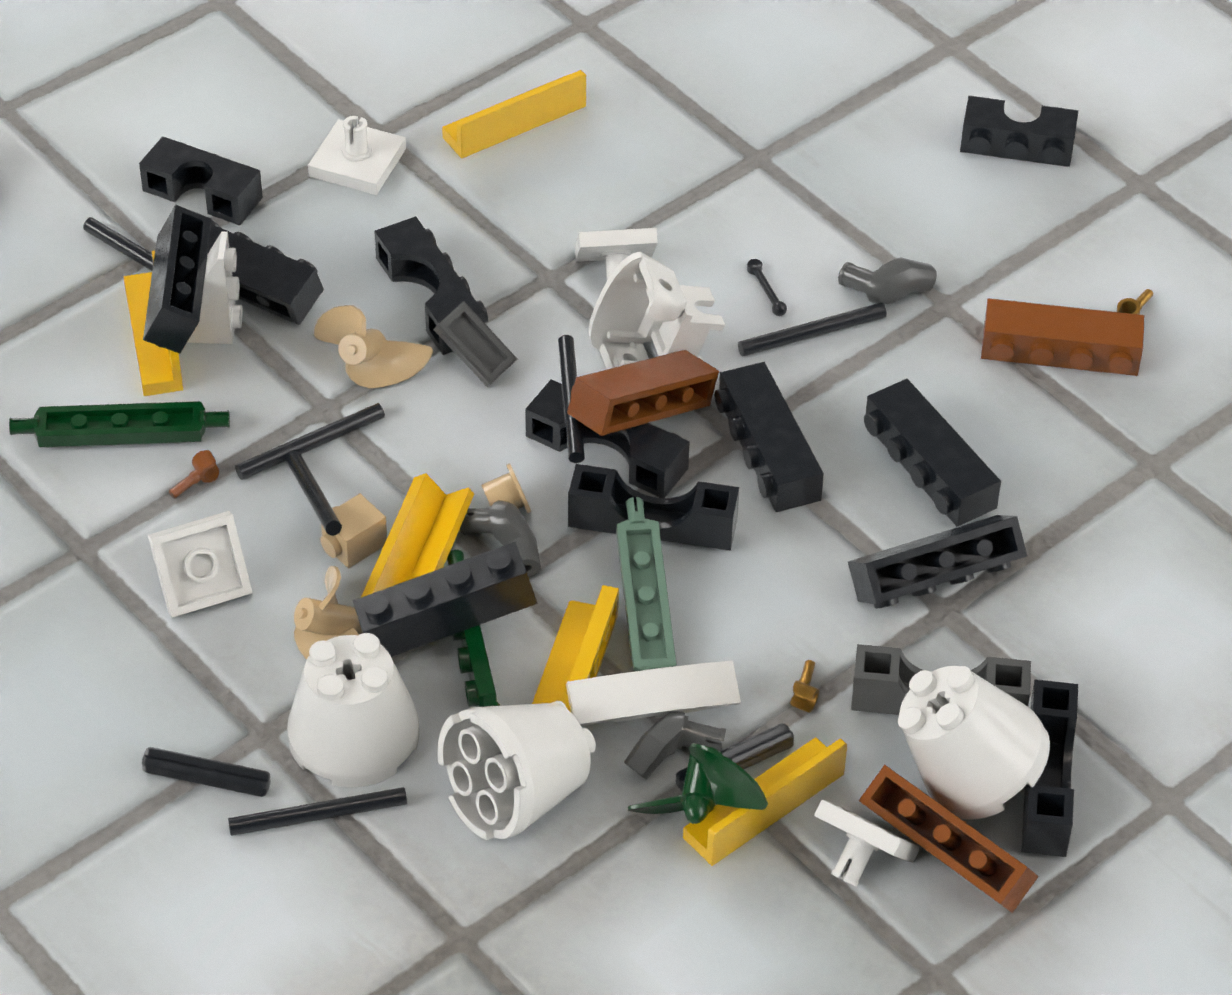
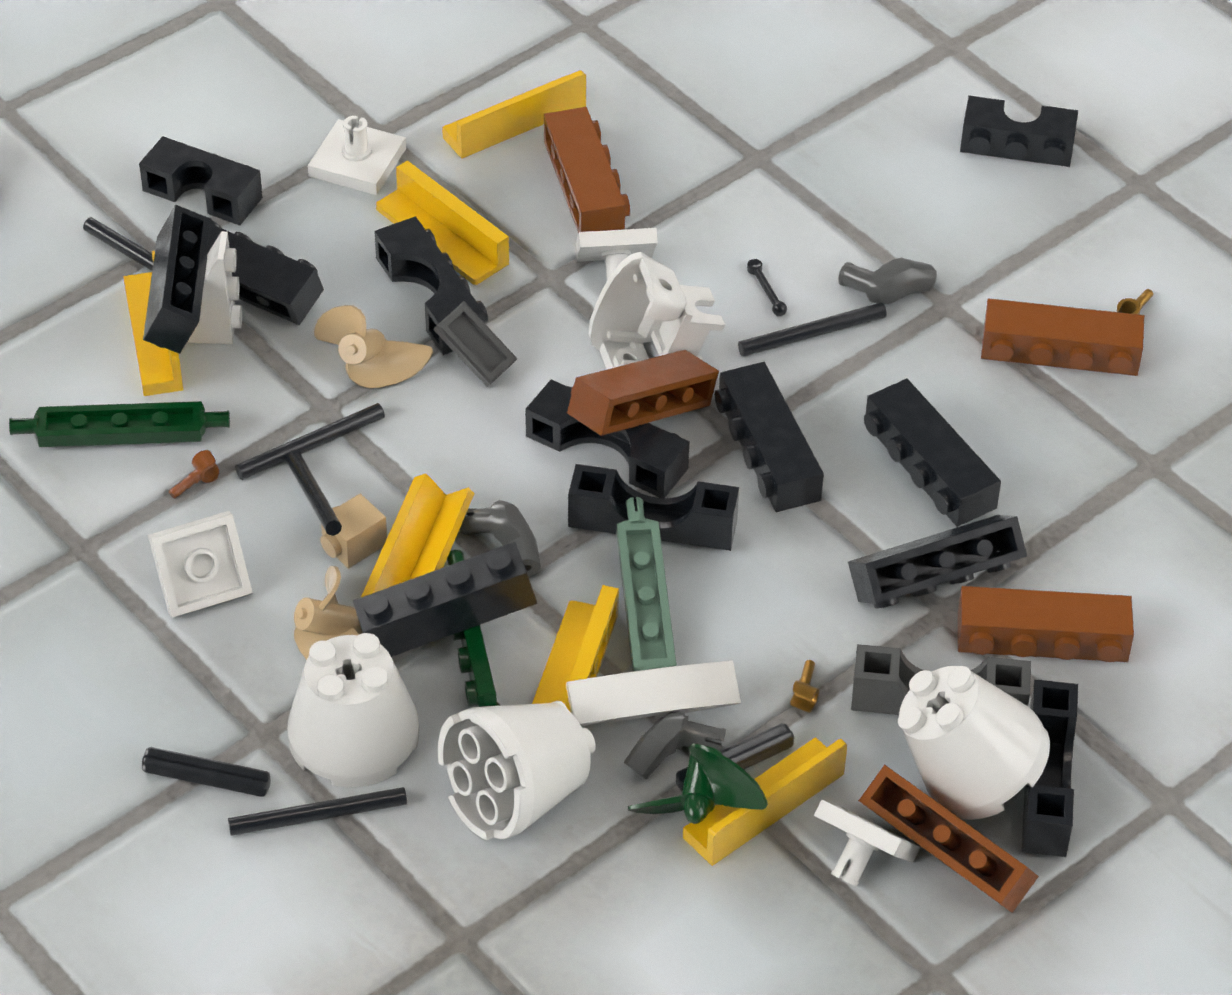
(467, 237): none -> yellow panel
(506, 489): tan piece -> none
(568, 375): black bar -> none
(585, 171): none -> dark orange brick
(1045, 624): none -> dark orange brick

